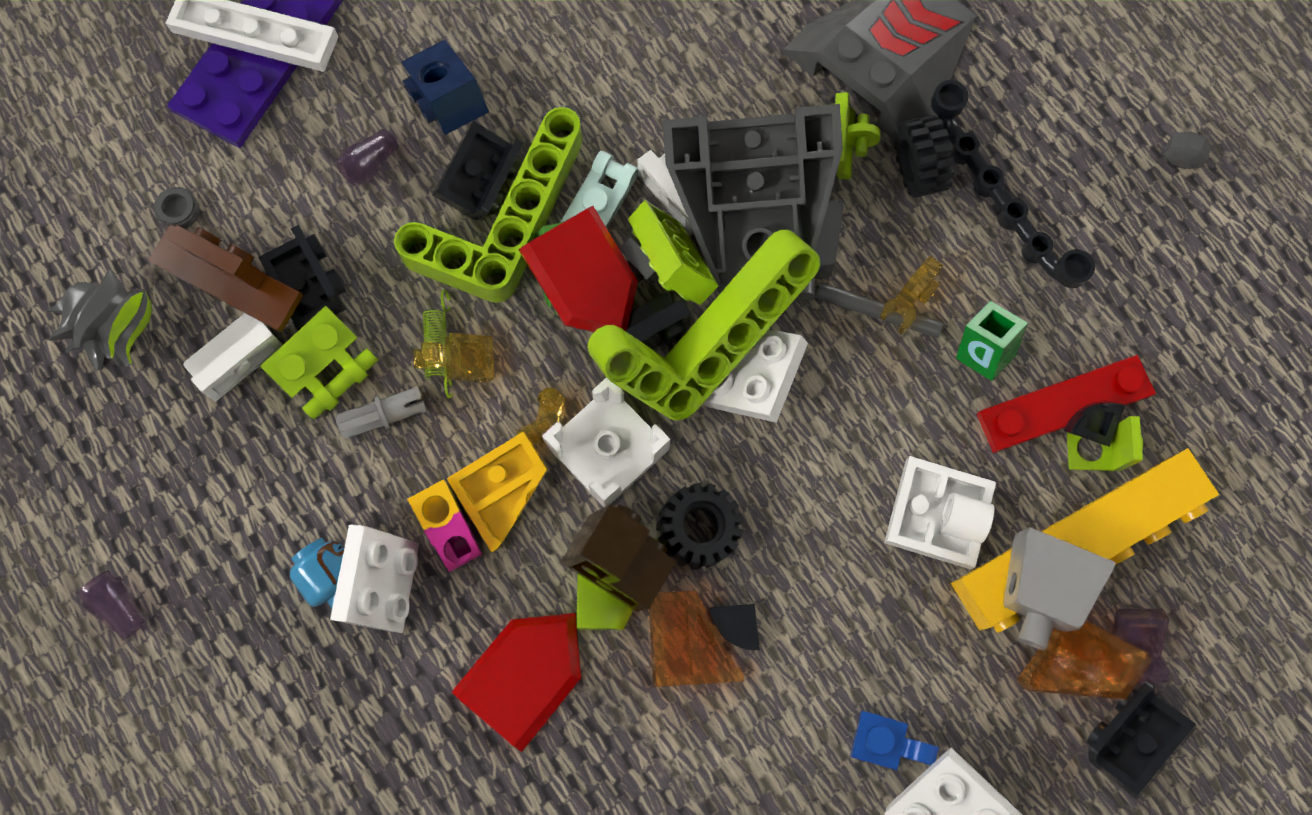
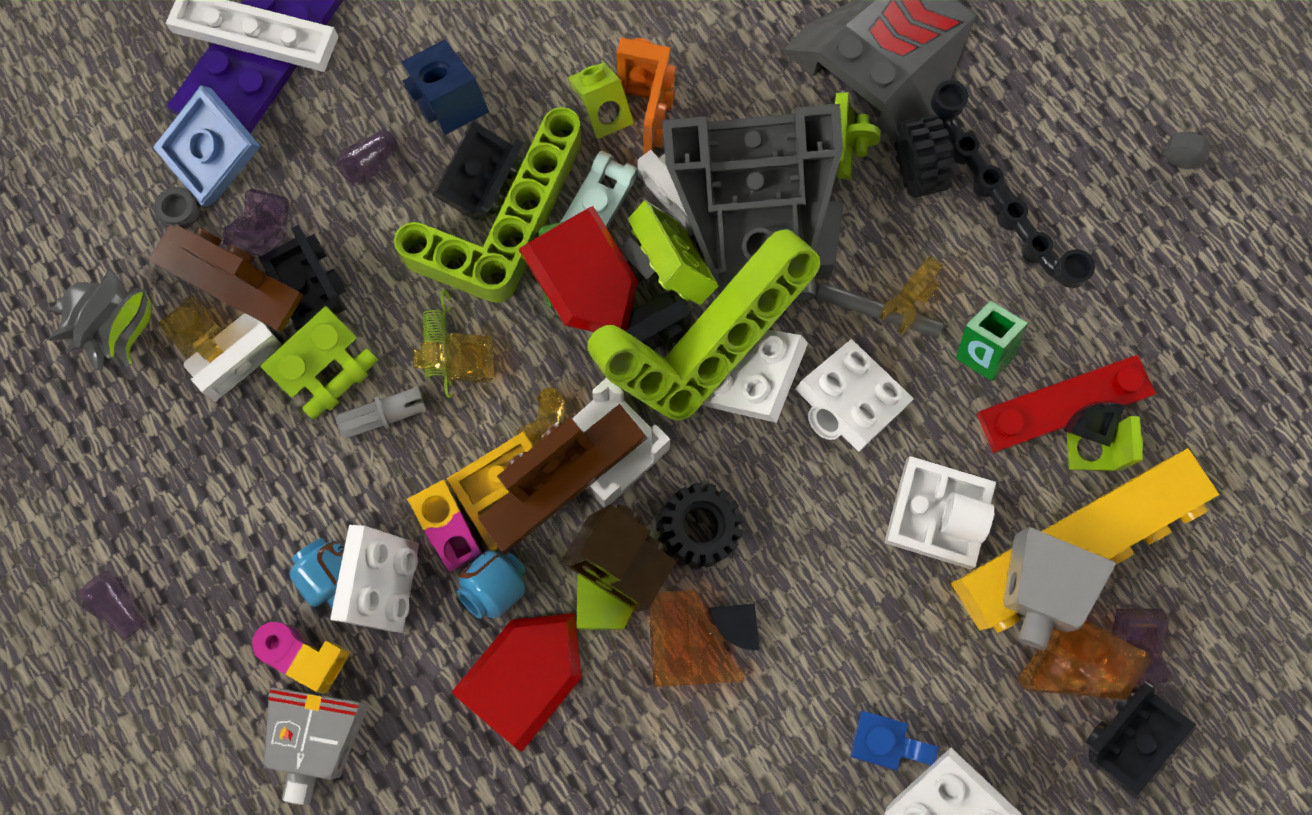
(193, 330): none -> clear yellow plate
(206, 146): none -> medium blue plate
(261, 224): none -> clear purple bracket
(287, 652): none -> leg
(309, 738): none -> light grey torso
(492, 584): none -> dark azure head
(556, 473): none -> reddish brown bracket
(595, 87): none -> lime bracket
(648, 74): none -> orange bracket
(852, 396): none -> white plate

